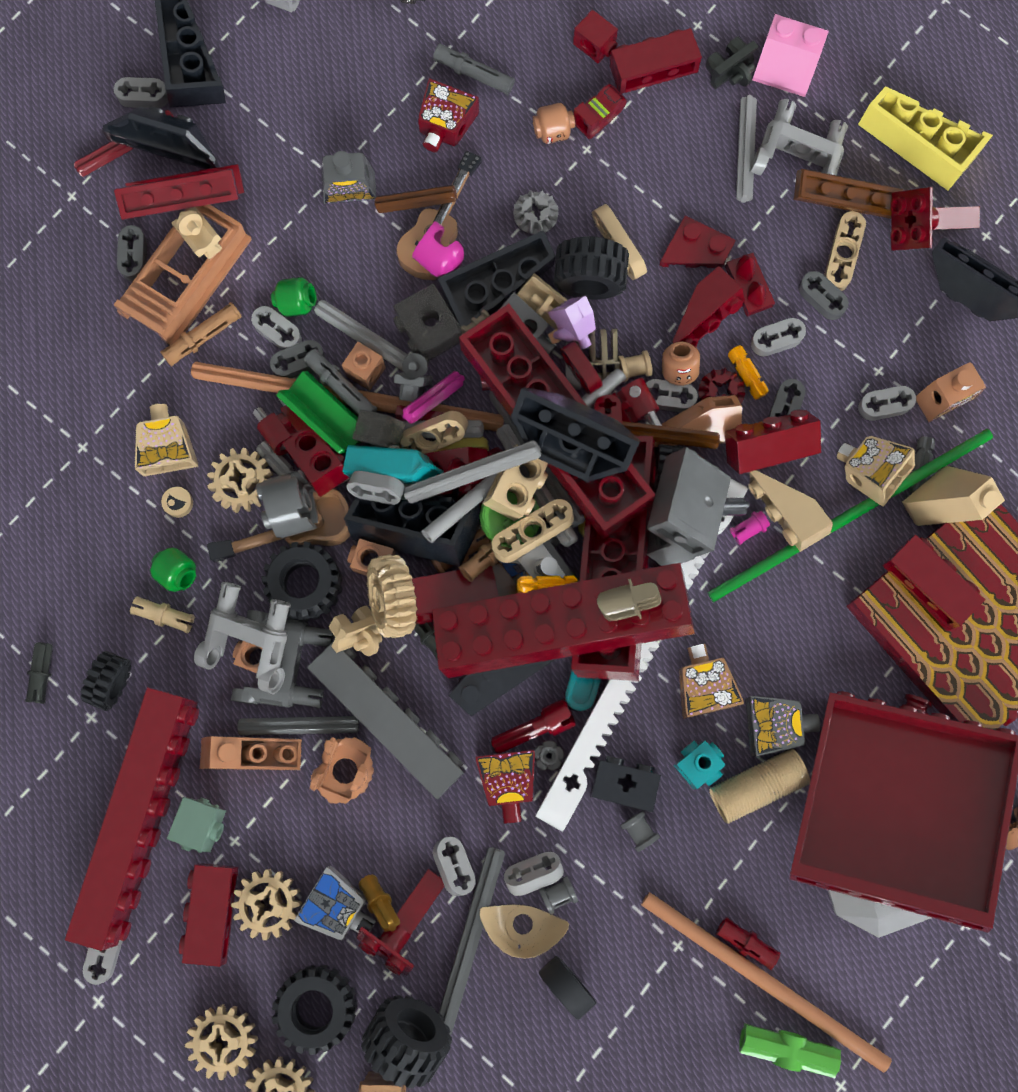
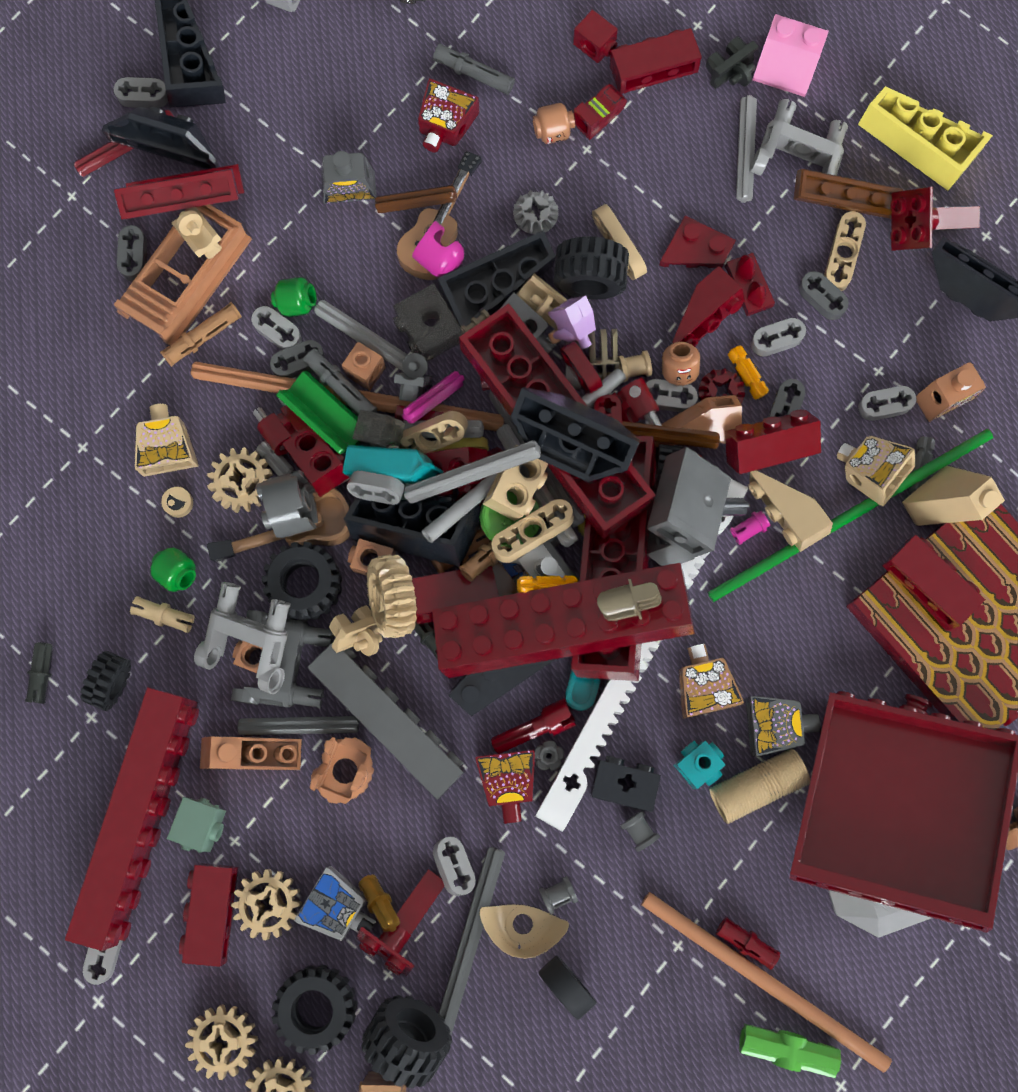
(533, 873): light grey beam -> none

